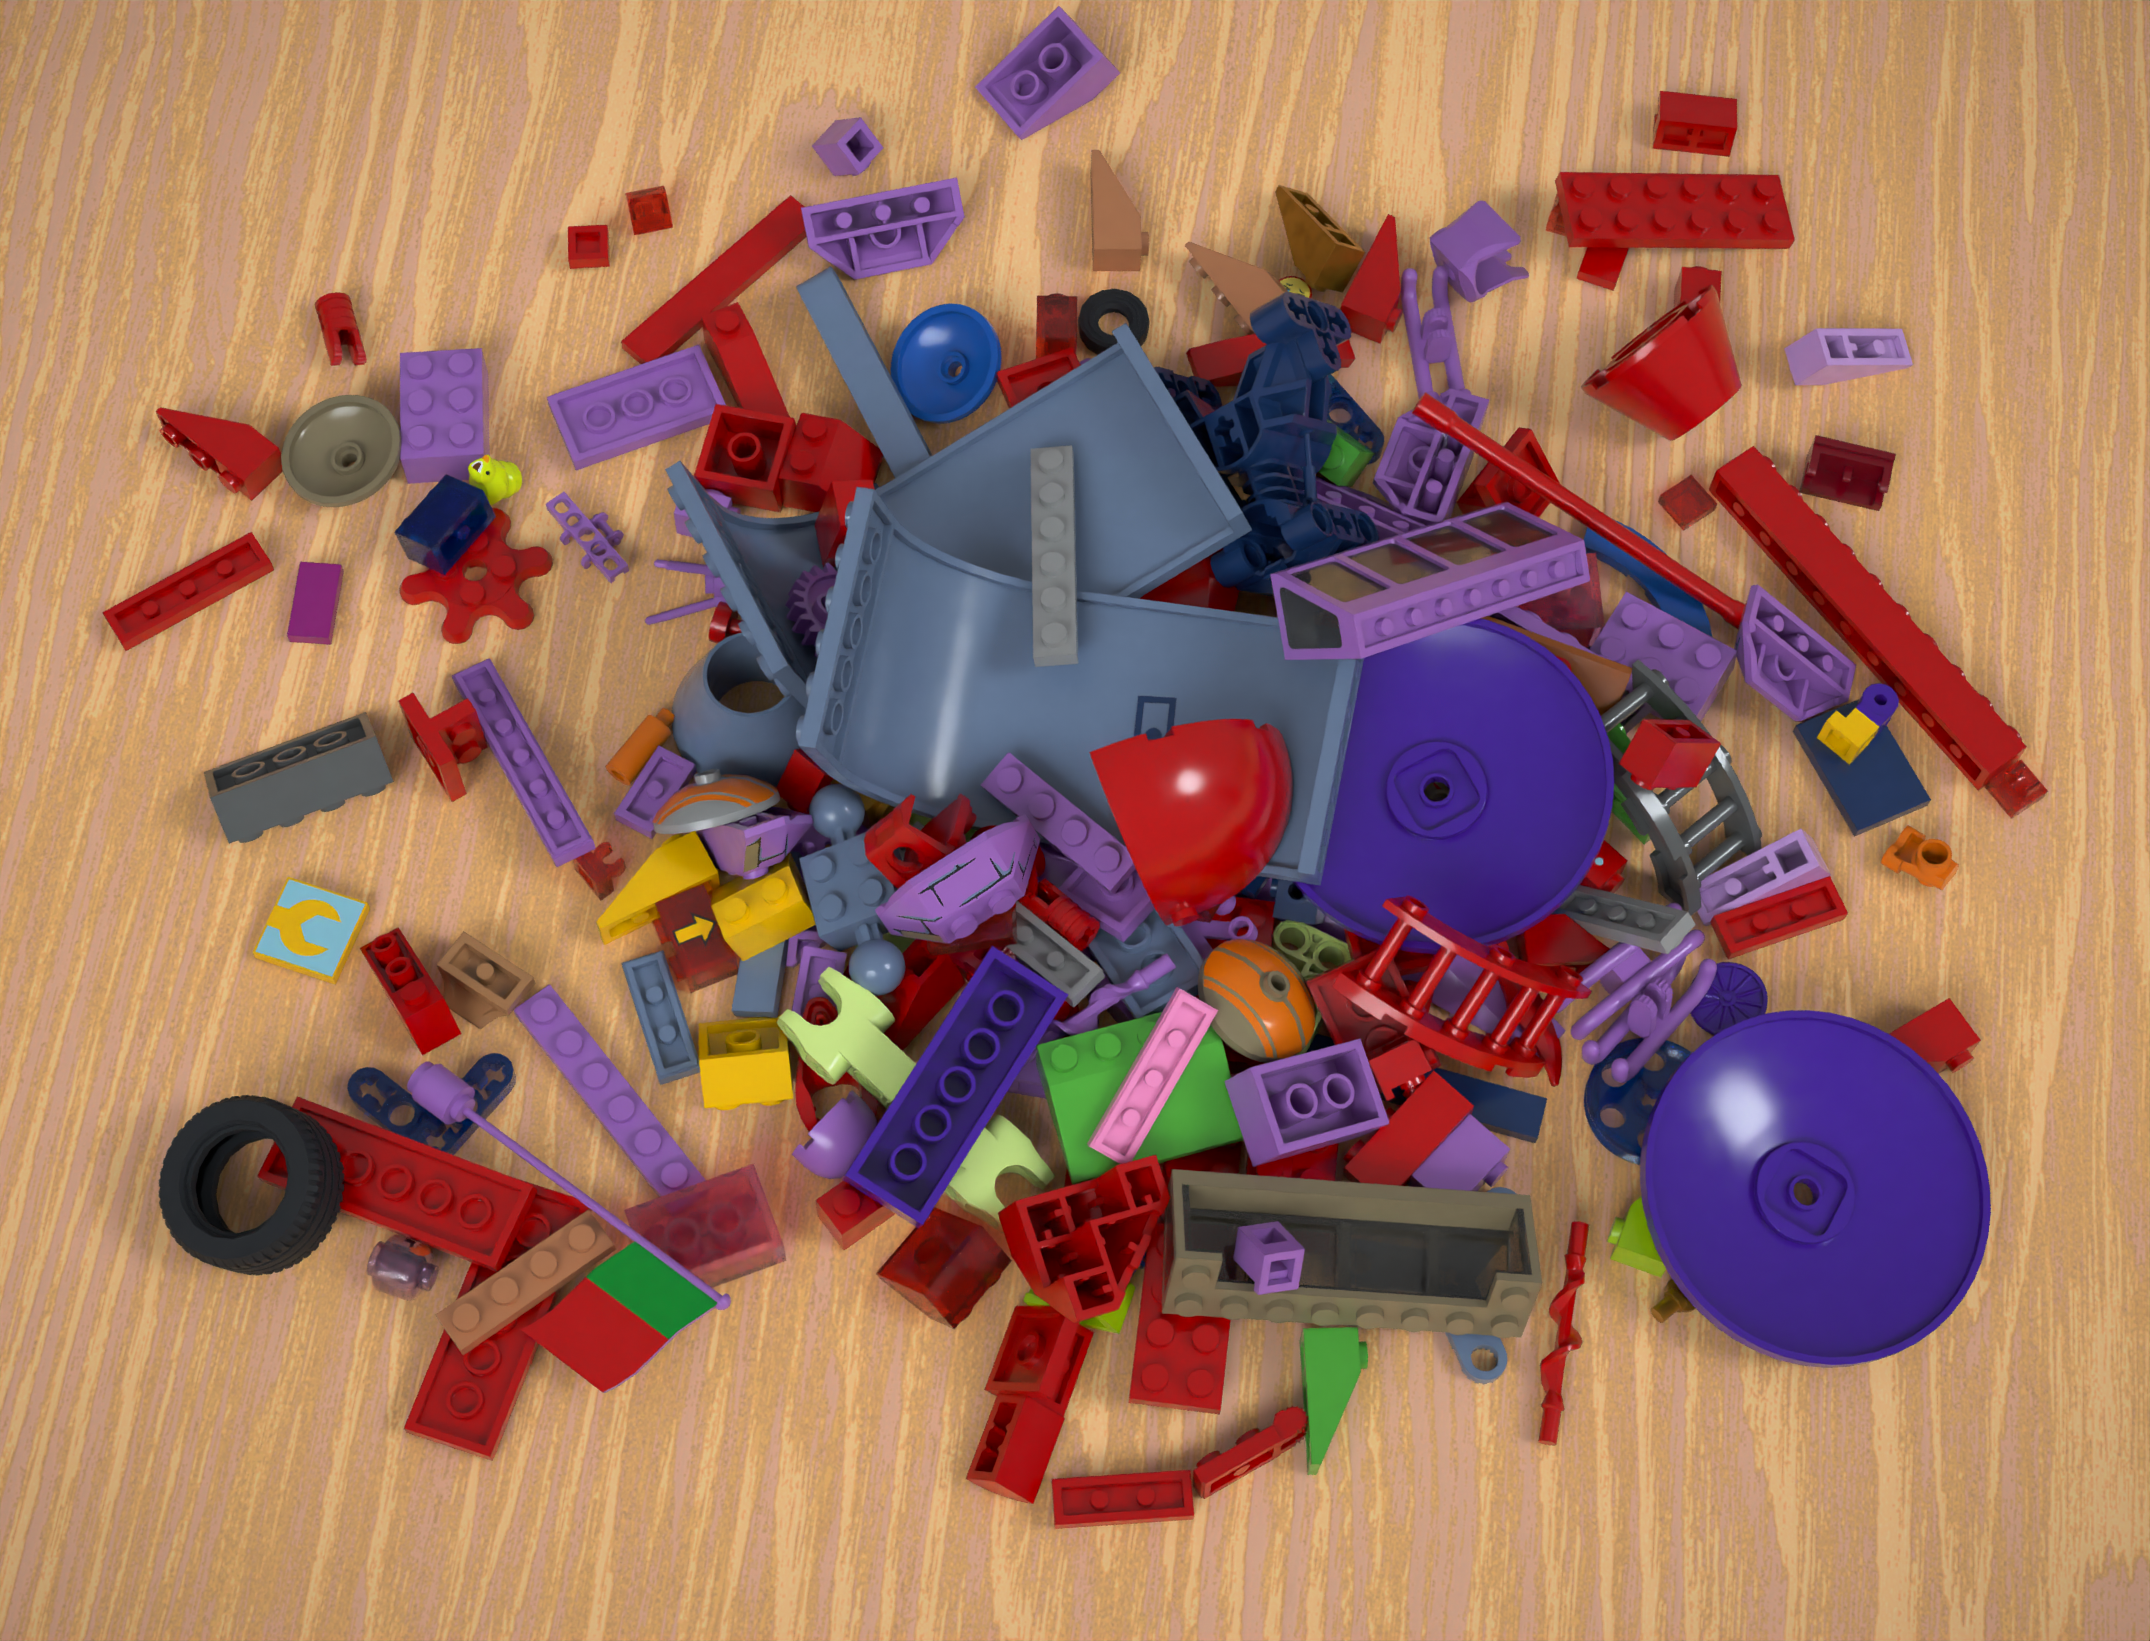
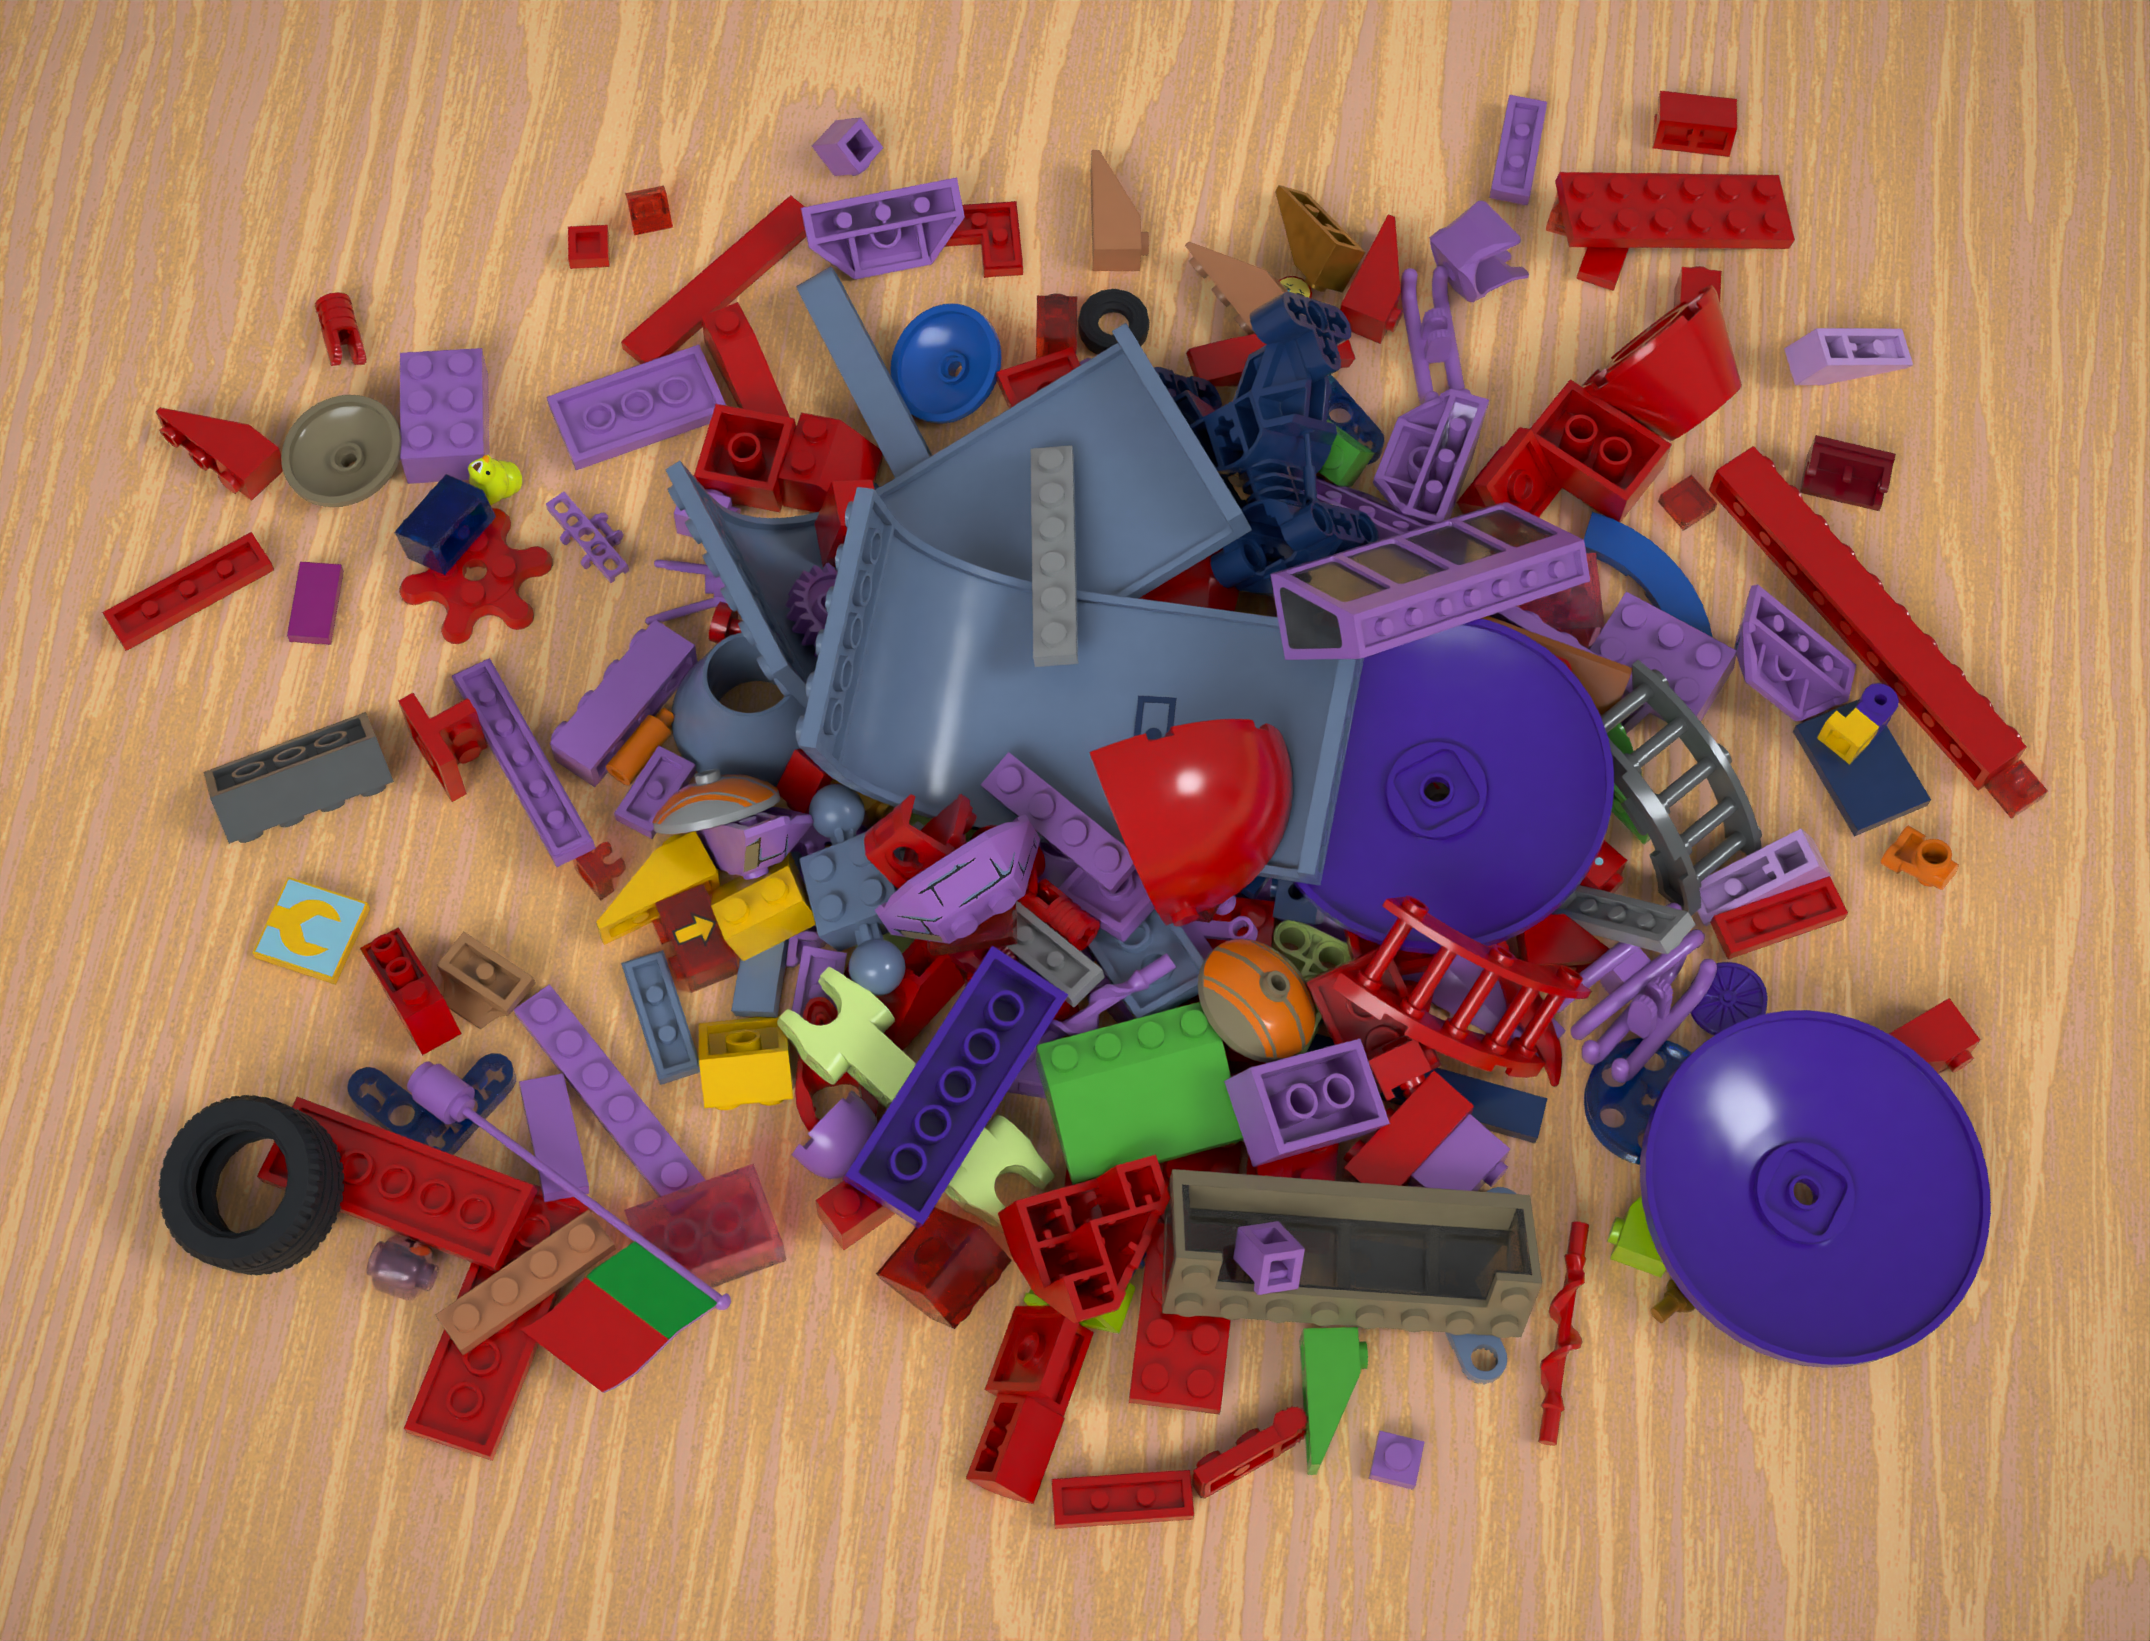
(553, 1133): none -> medium lavender tile
(630, 691): none -> medium lavender brick
(997, 231): none -> red tile
(1047, 75): medium lavender slope -> none
(1152, 1077): bright pink tile -> none
(1396, 1460): none -> medium lavender plate
(1448, 422): red piece -> none
(1518, 150): none -> medium lavender plate
(1599, 451): none -> red brick
(1669, 754): red brick -> none

